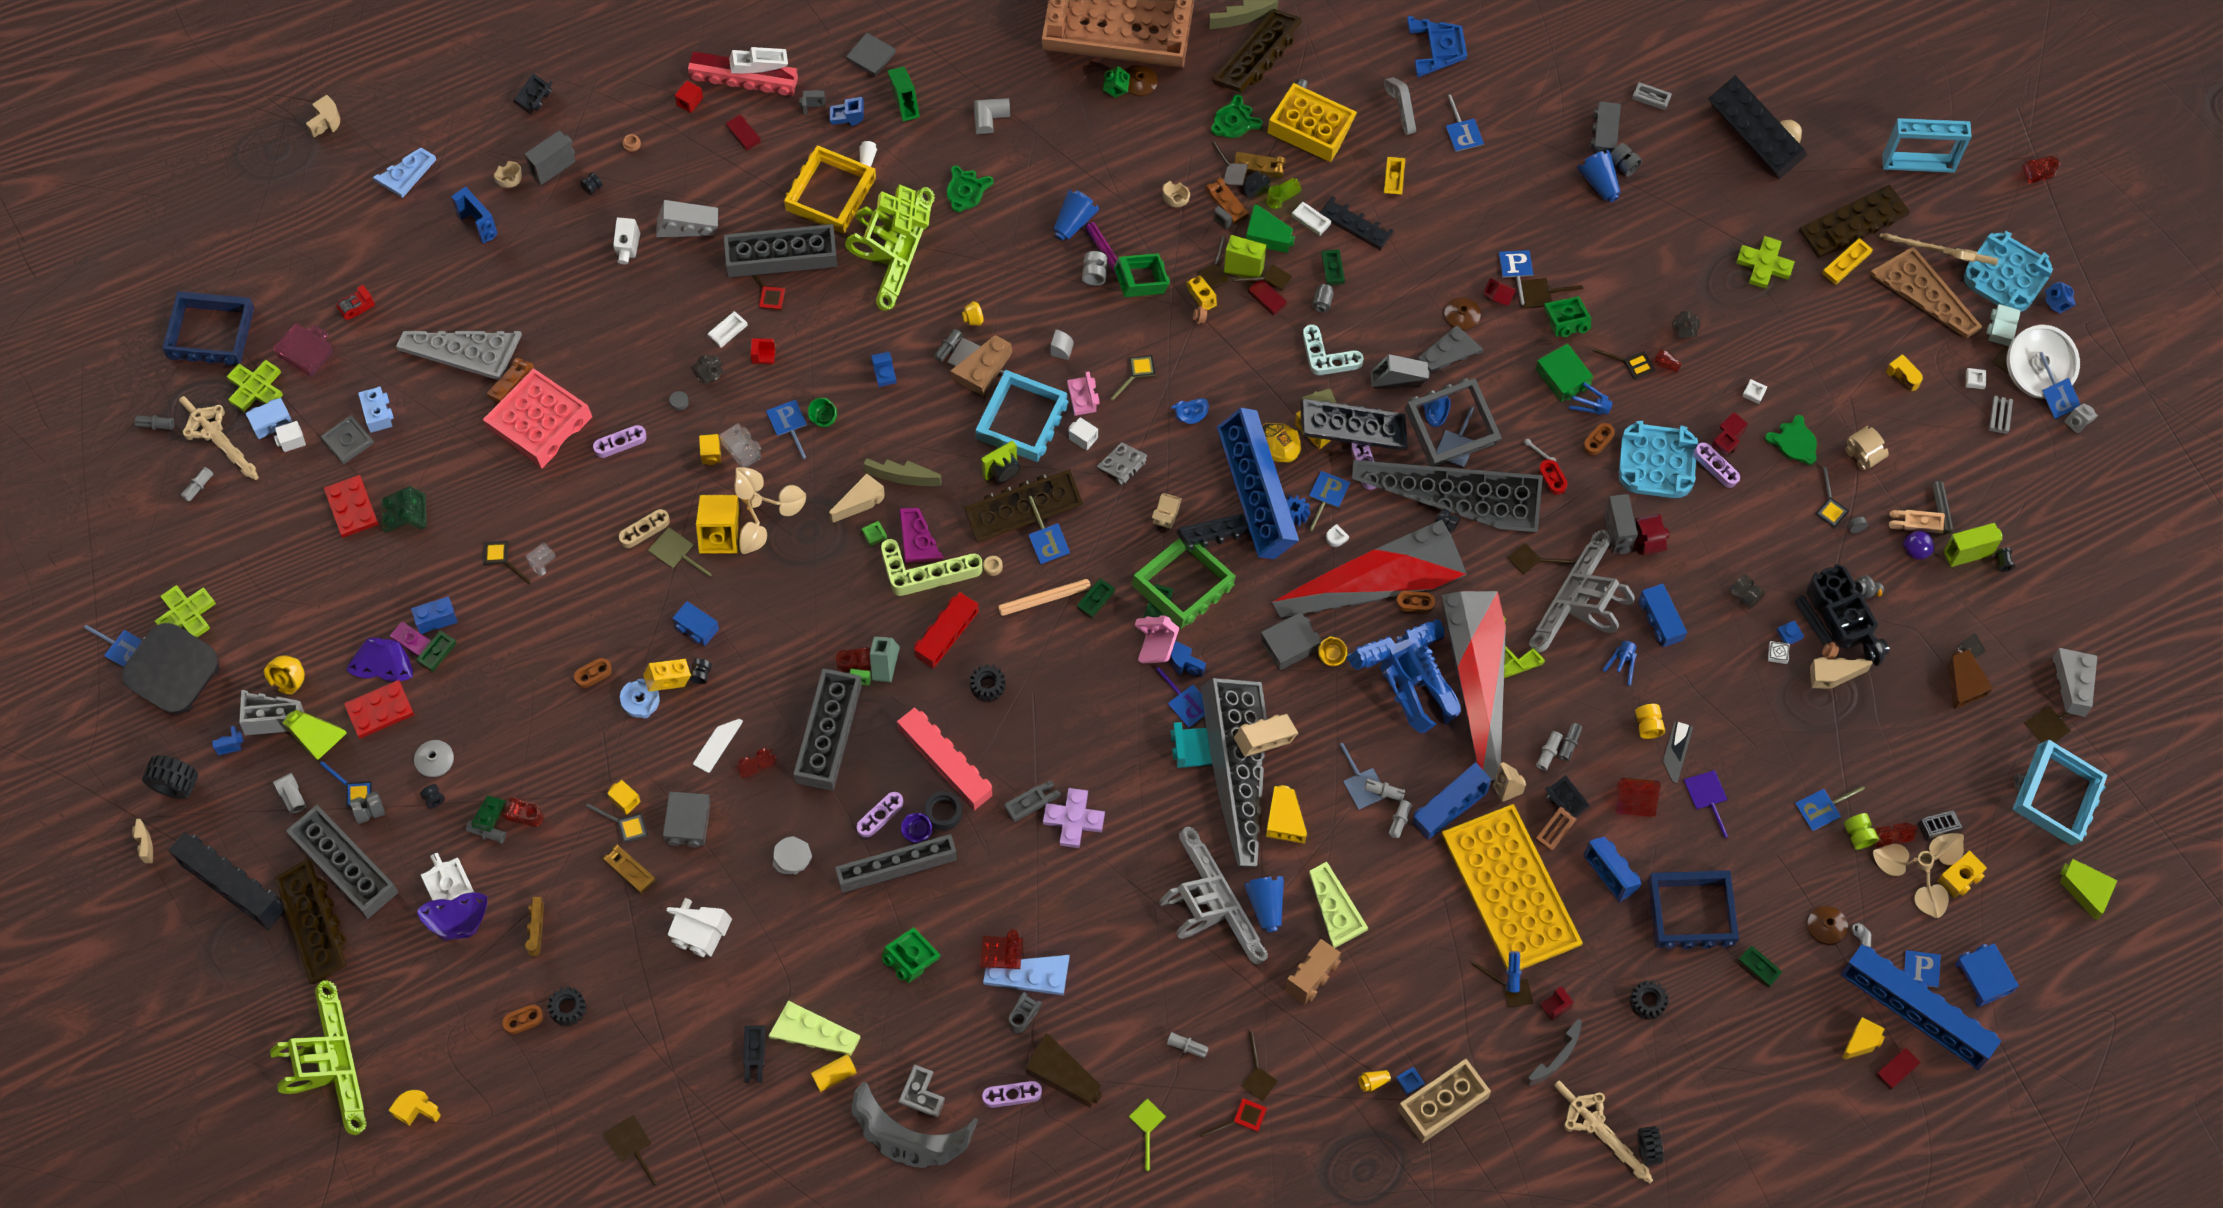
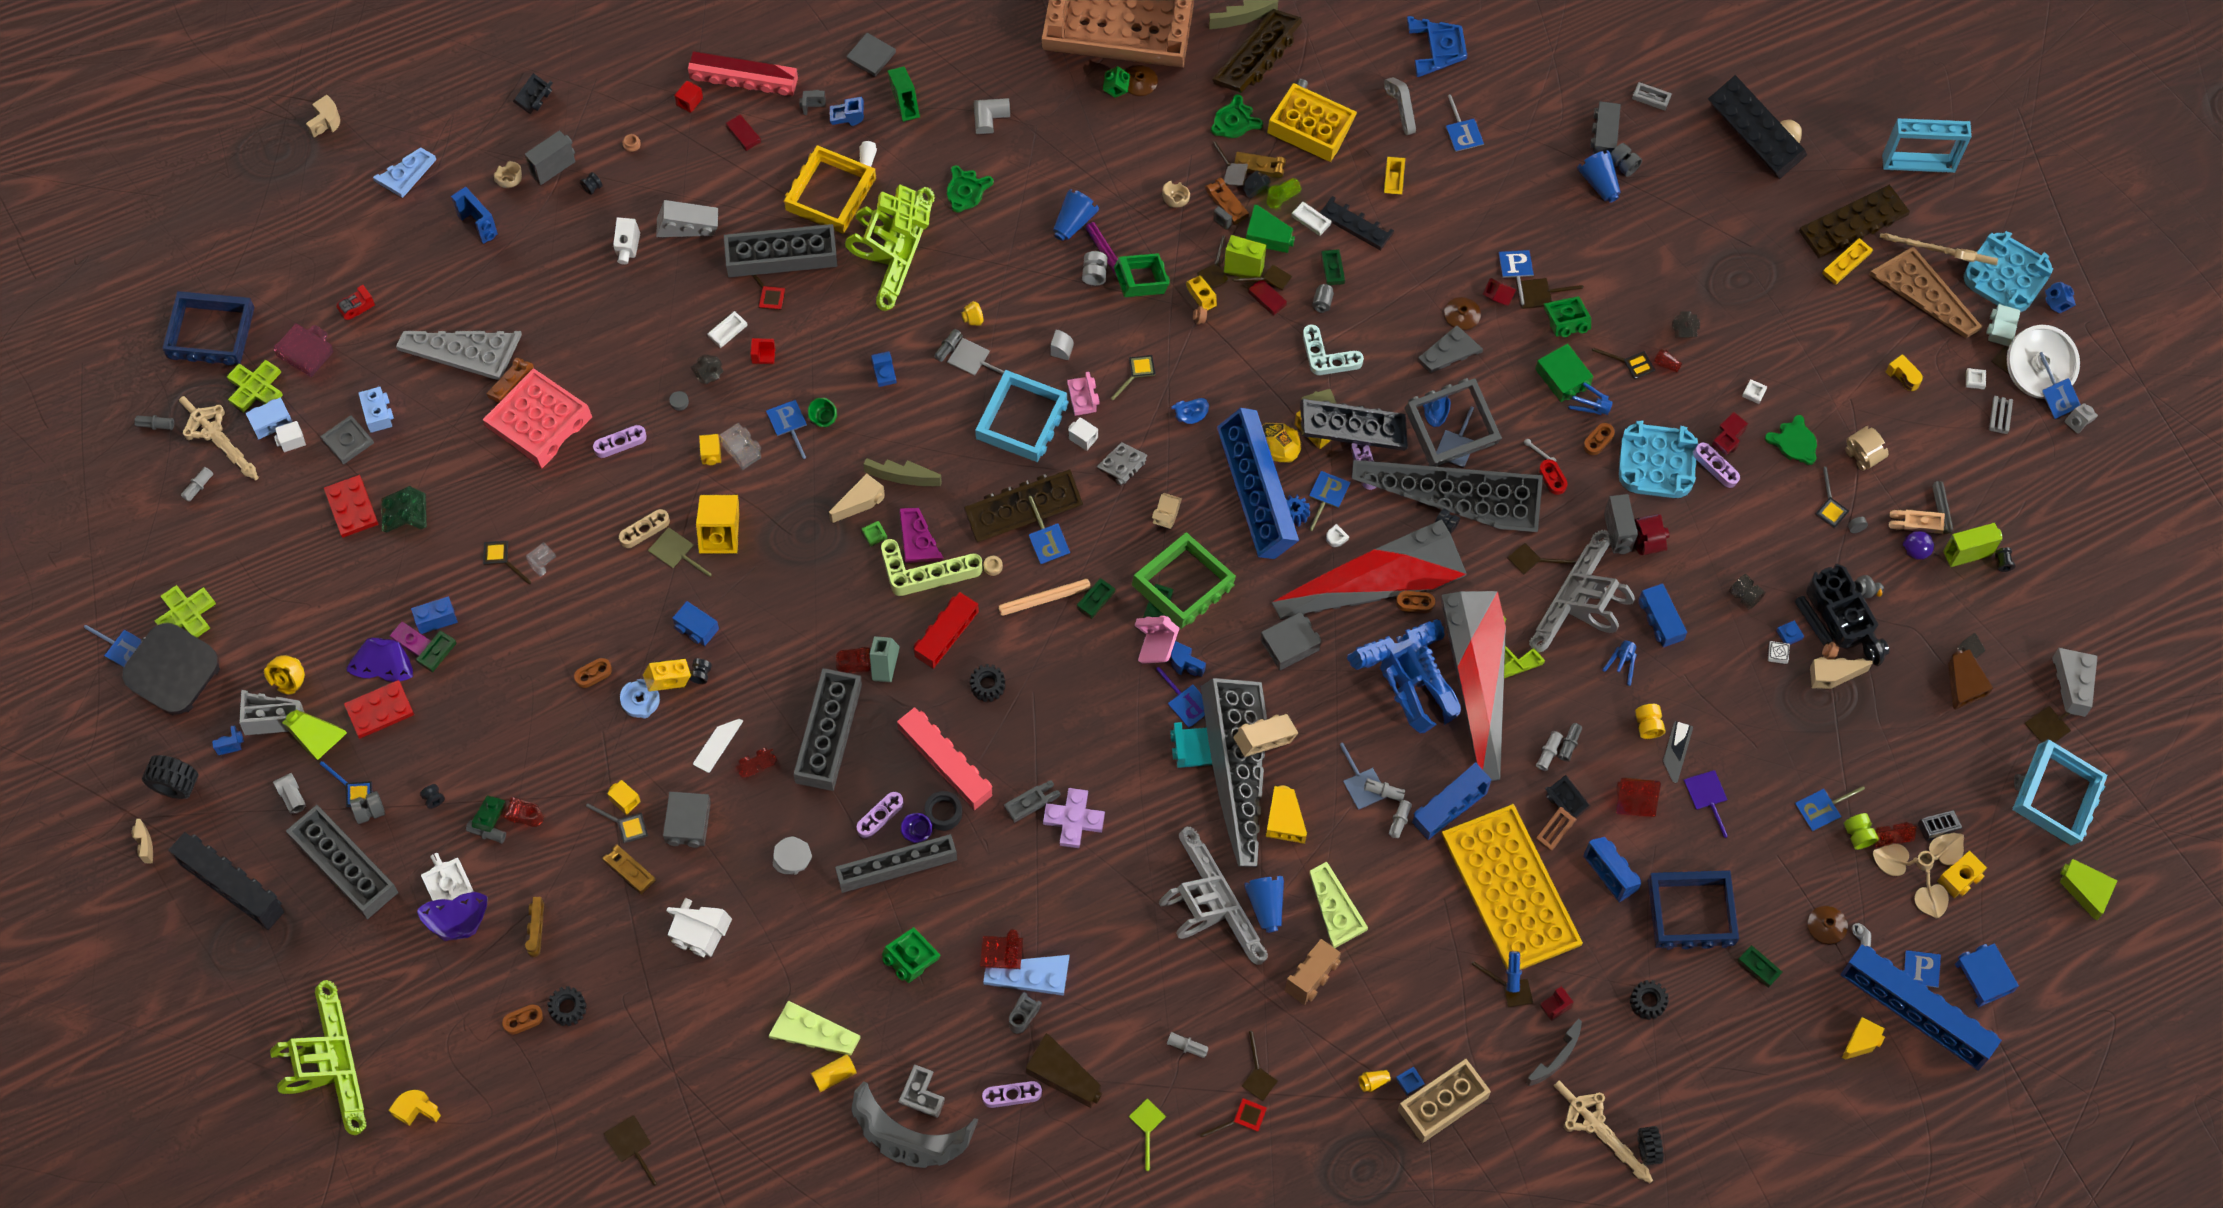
(312, 921): dark brown plate -> none
(433, 766): light grey dish -> none
(746, 485): tan plant -> none
(754, 1051): black hinge -> none
(757, 60): white slope -> none
(865, 676): bright green tile -> none
(983, 365): medium nougat wedge -> none
(1001, 463): piece -> none
(1213, 530): black hinge -> none
(1332, 651): yellow hair -> none
(1399, 372): dark grey slope -> none
(1508, 783): tan slope -> none
(1765, 262): lime plate -> none
(1898, 1068): dark red tile -> none
(2040, 169): clear red piece -> none

